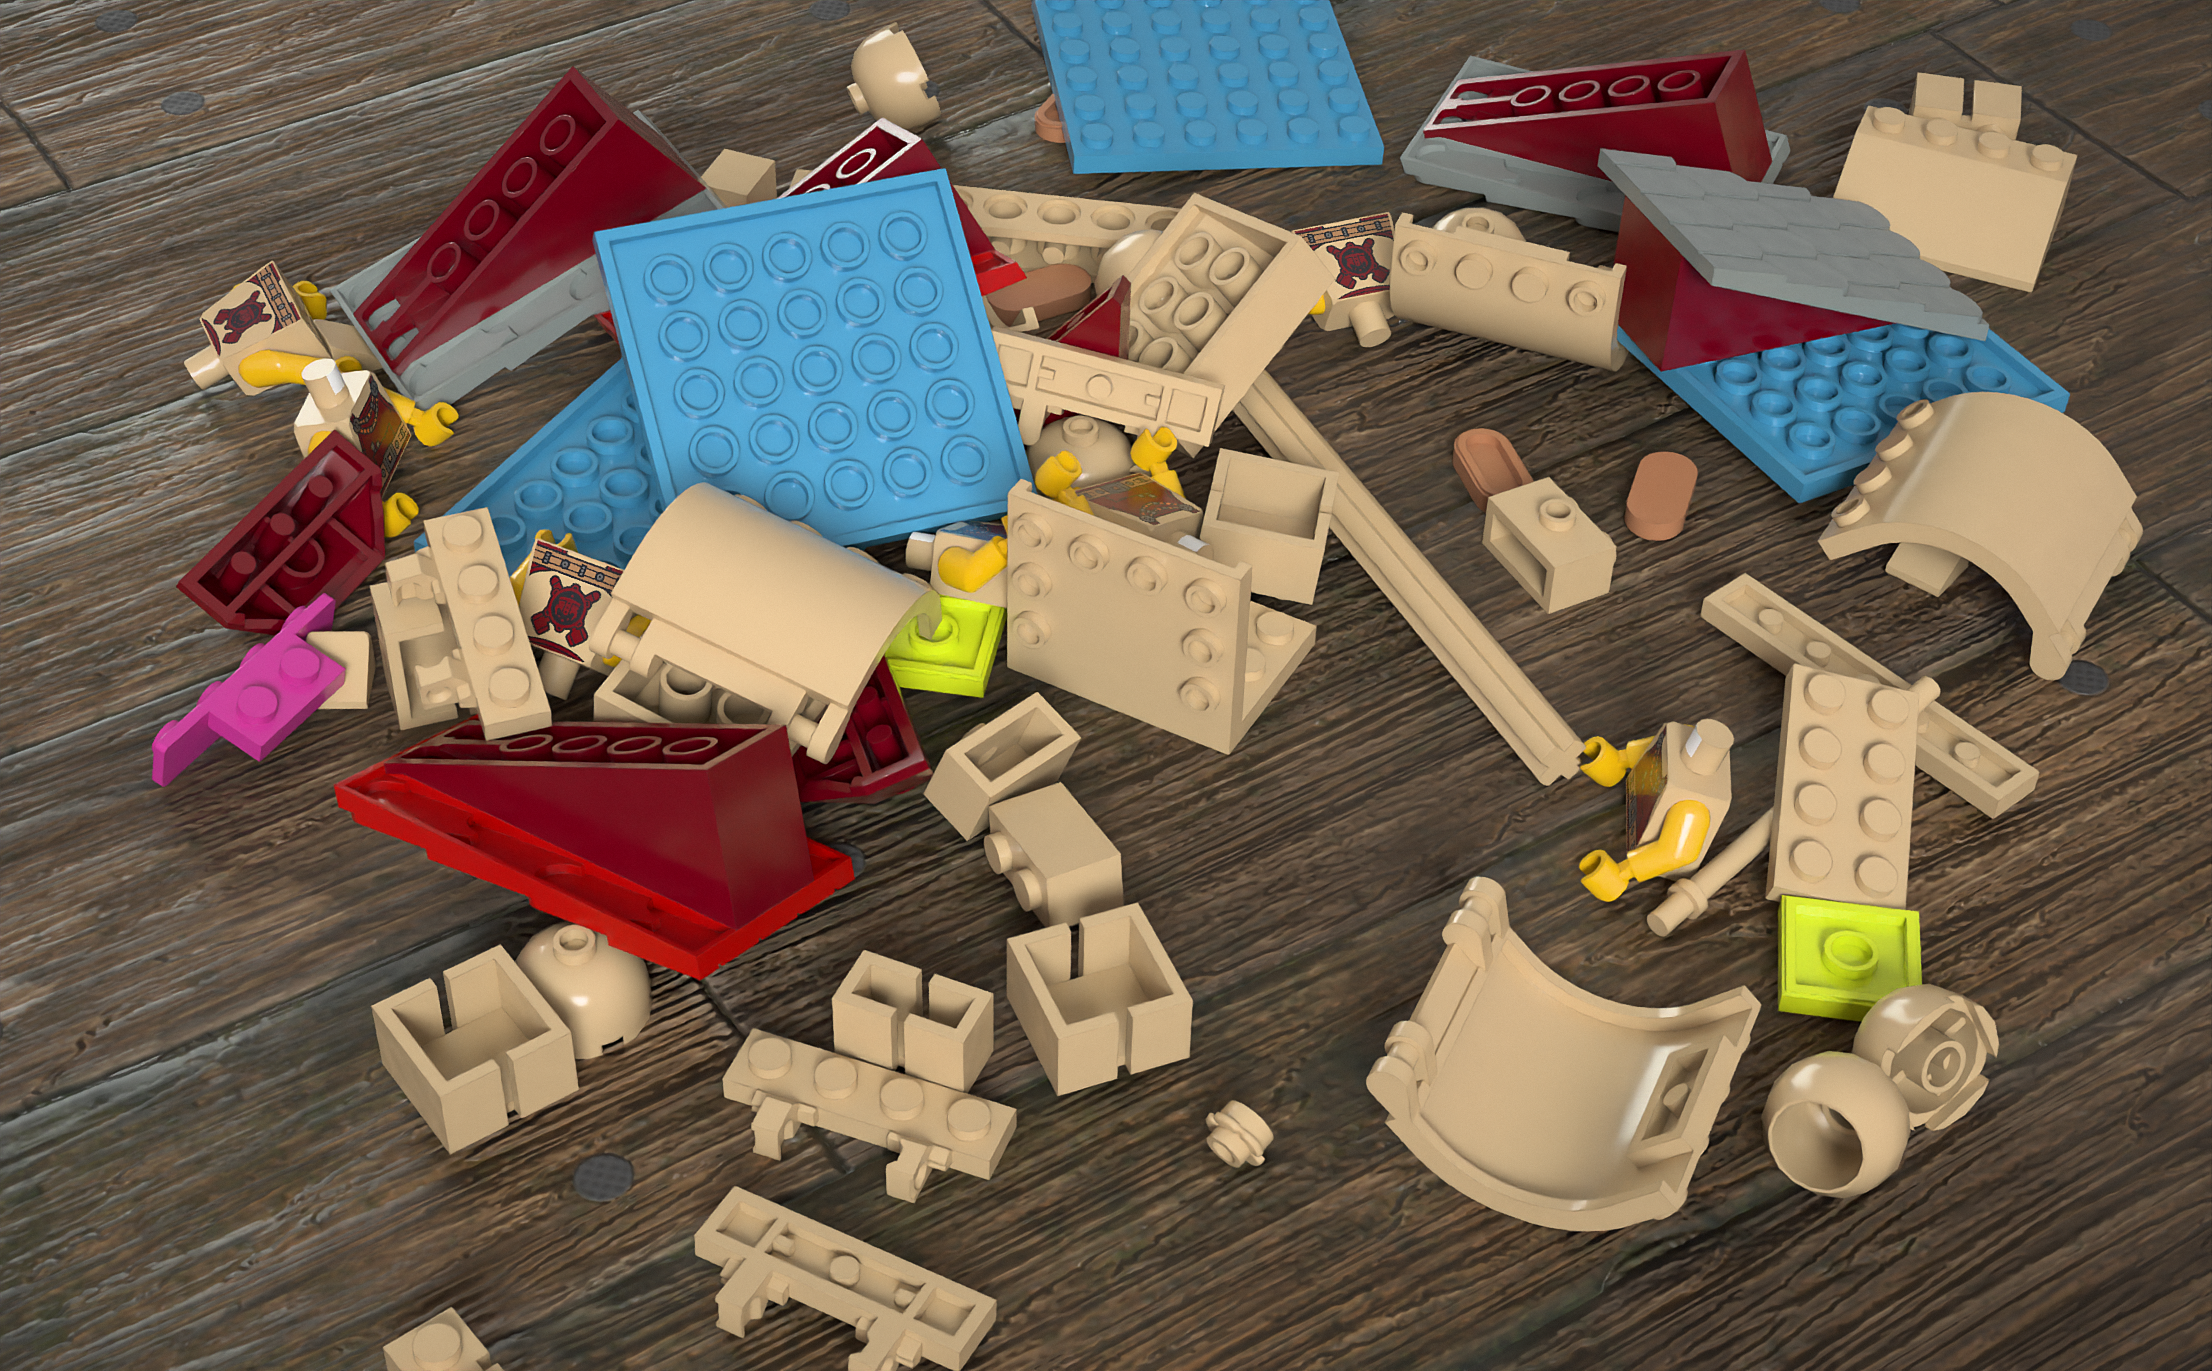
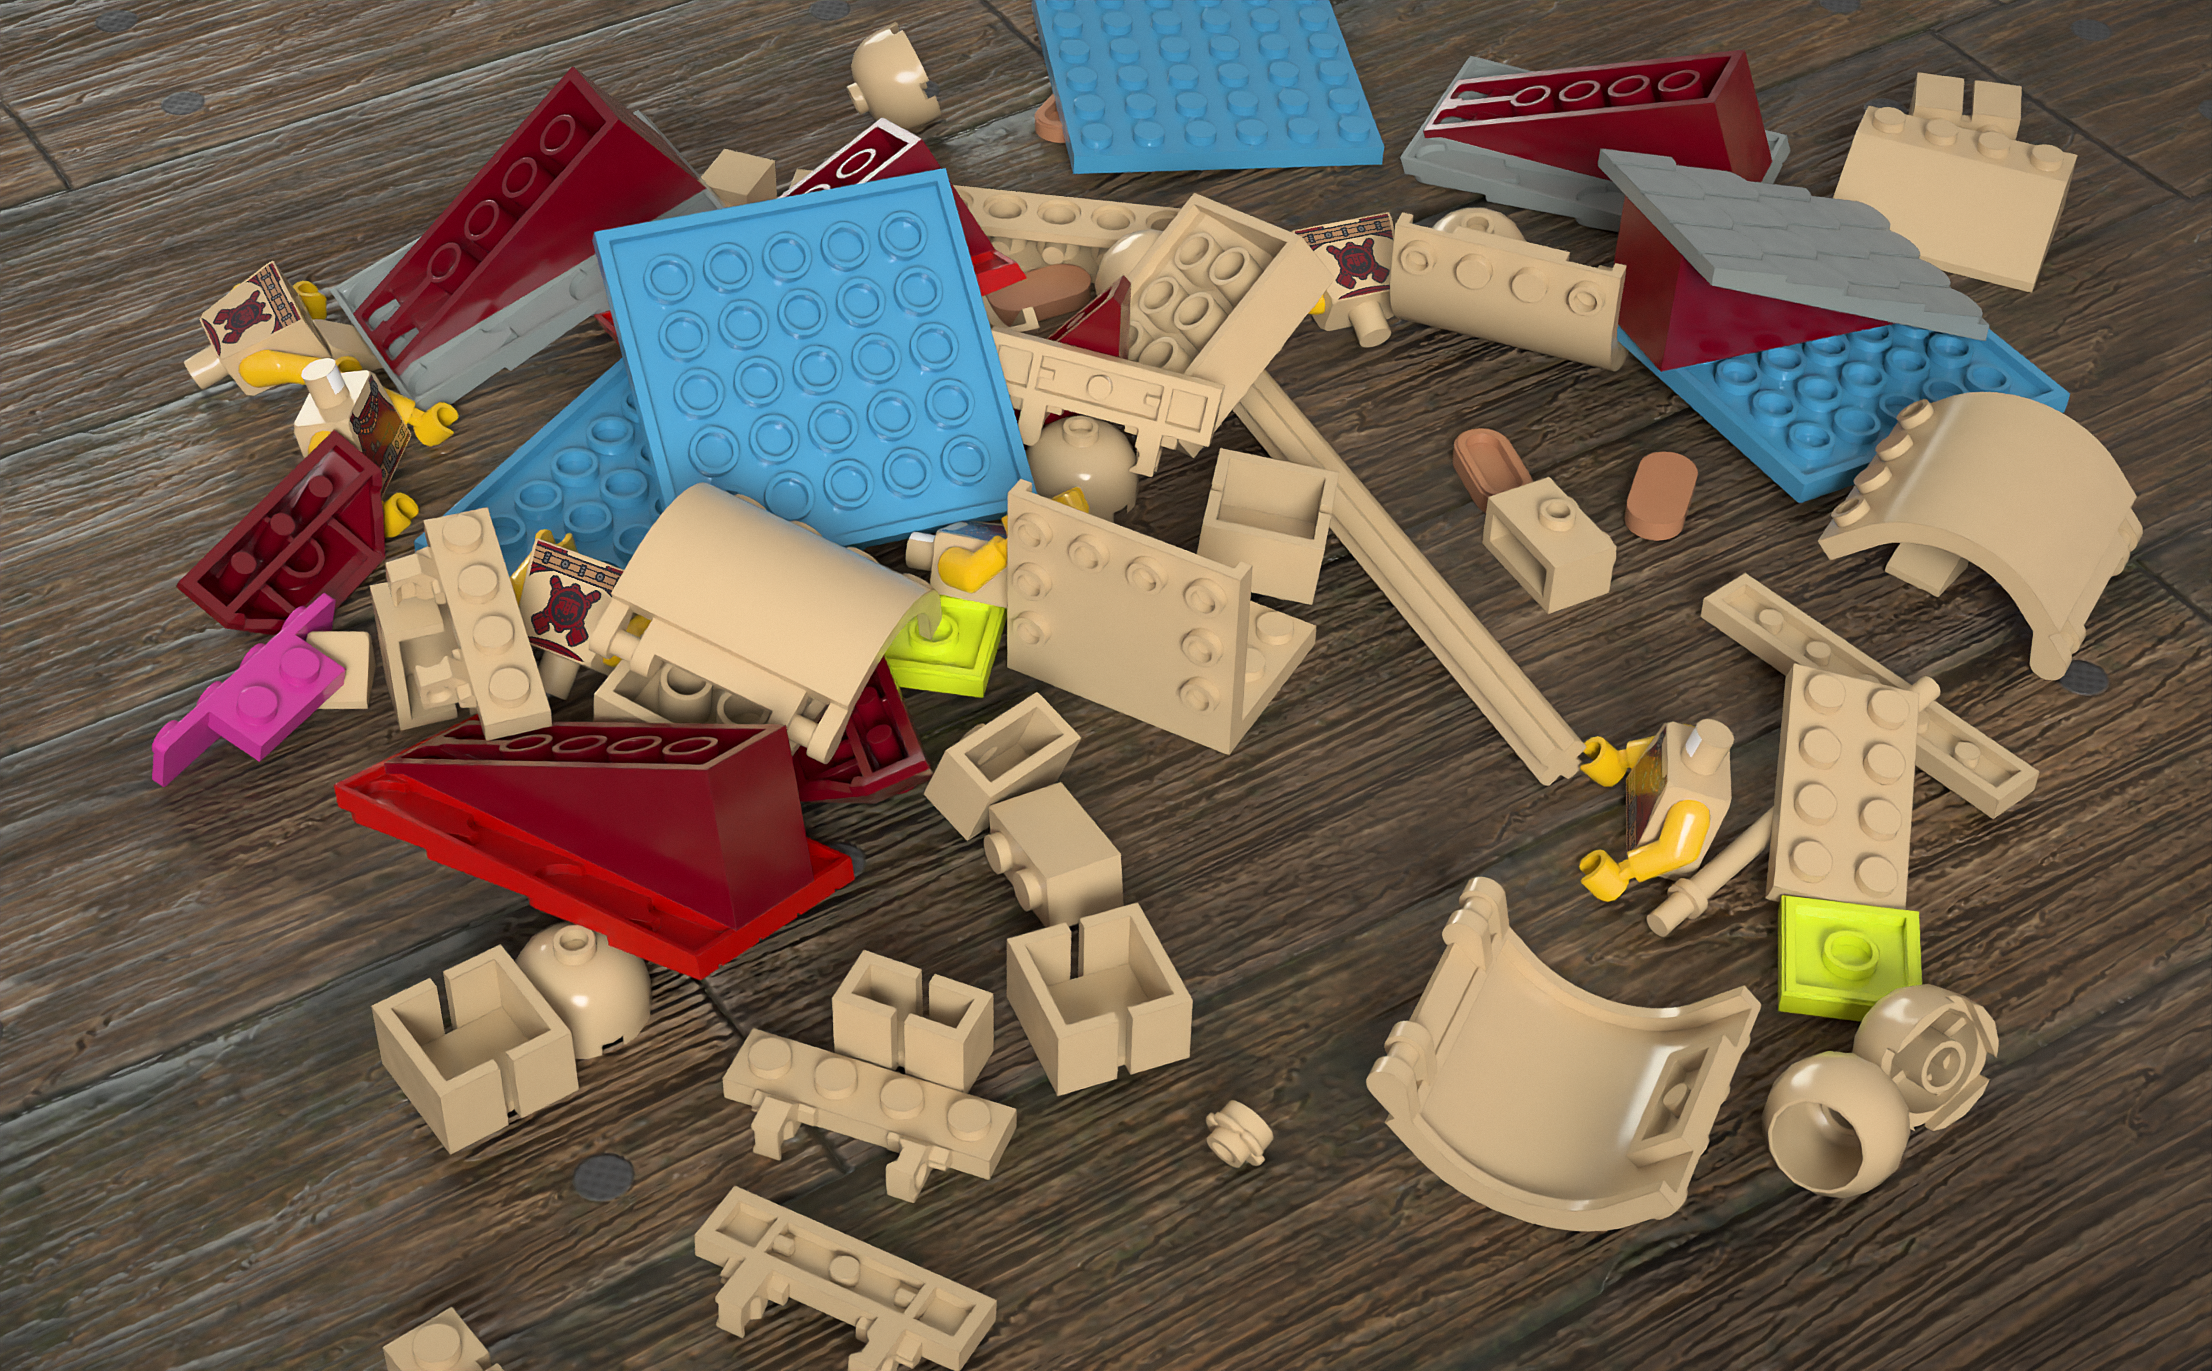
(1136, 501): torso -> none

